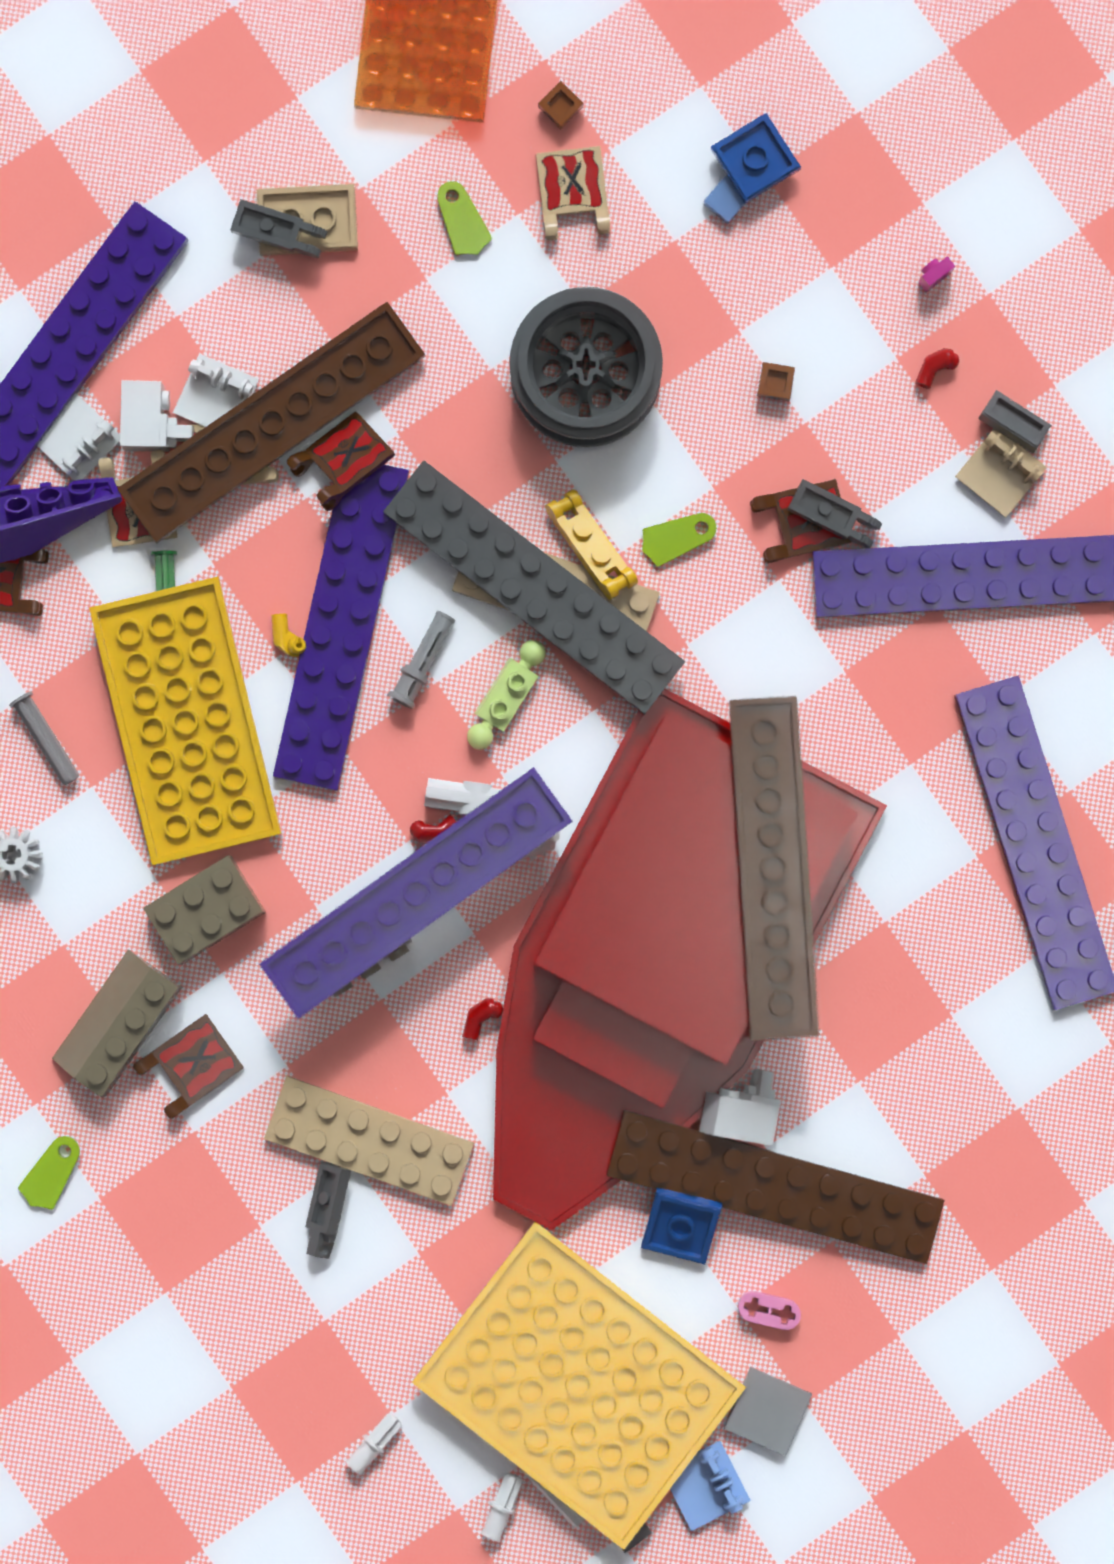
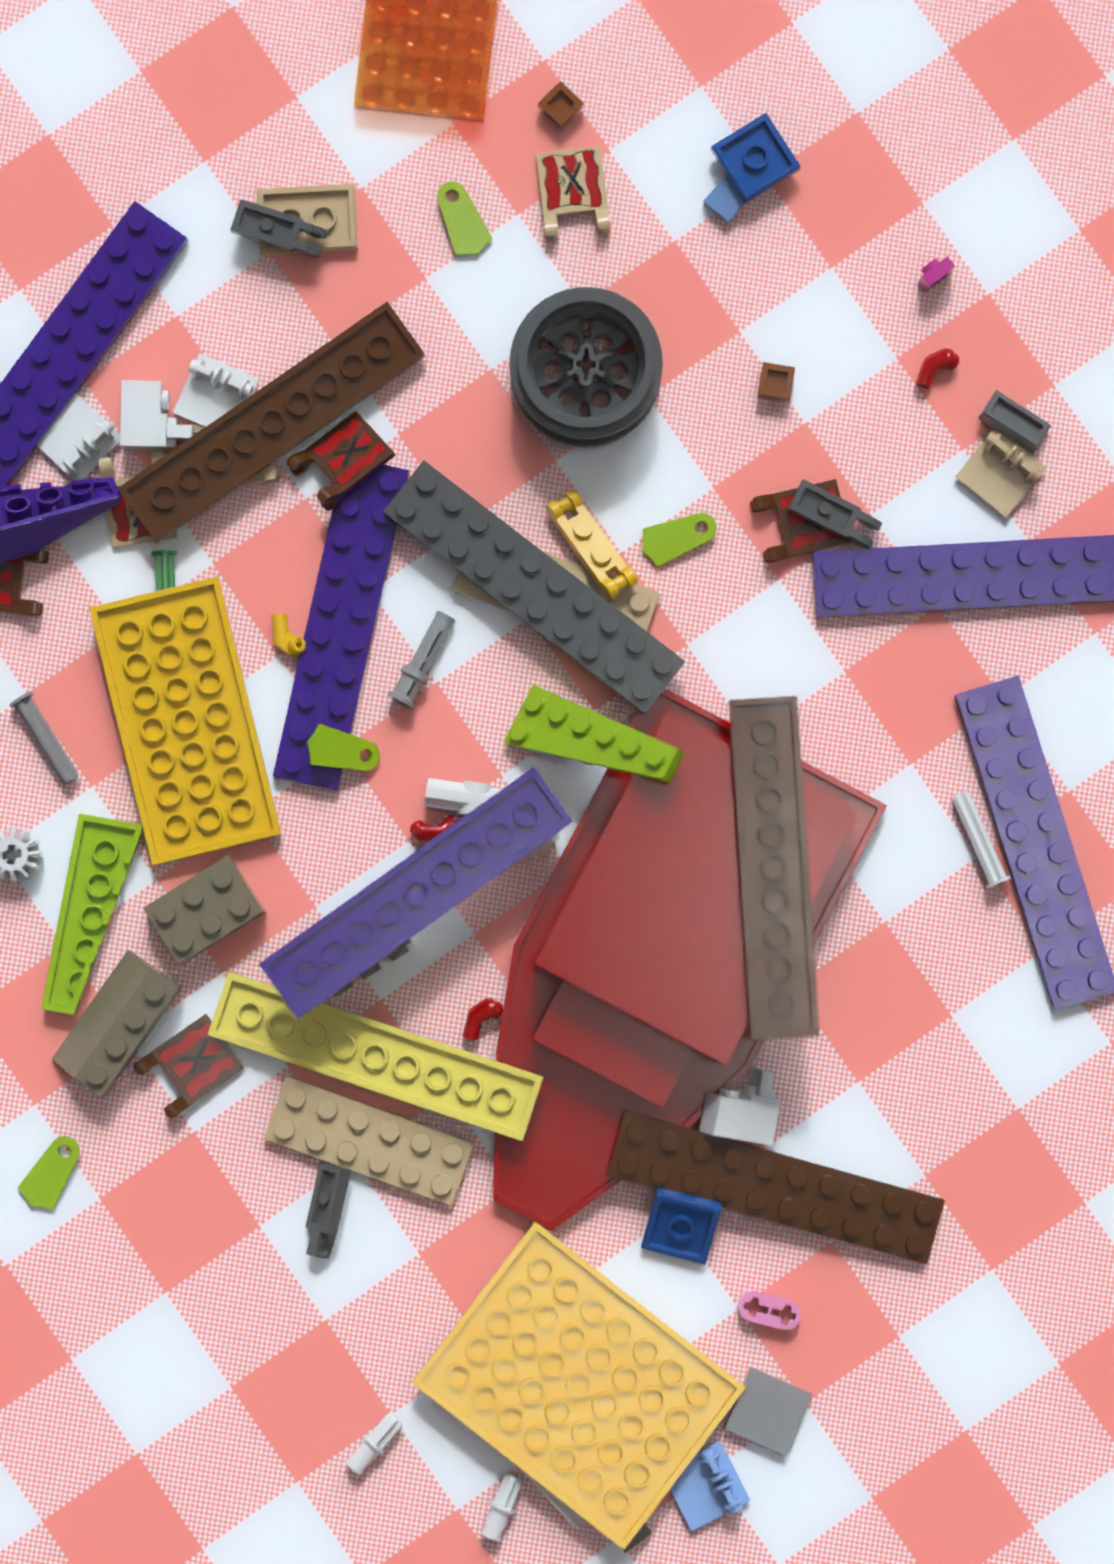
(93, 884): none -> lime wing
(341, 750): none -> lime piece
(378, 1057): none -> light yellow plate
(506, 694): yellowish green plate -> none
(576, 733): none -> lime wing
(979, 839): none -> white axle

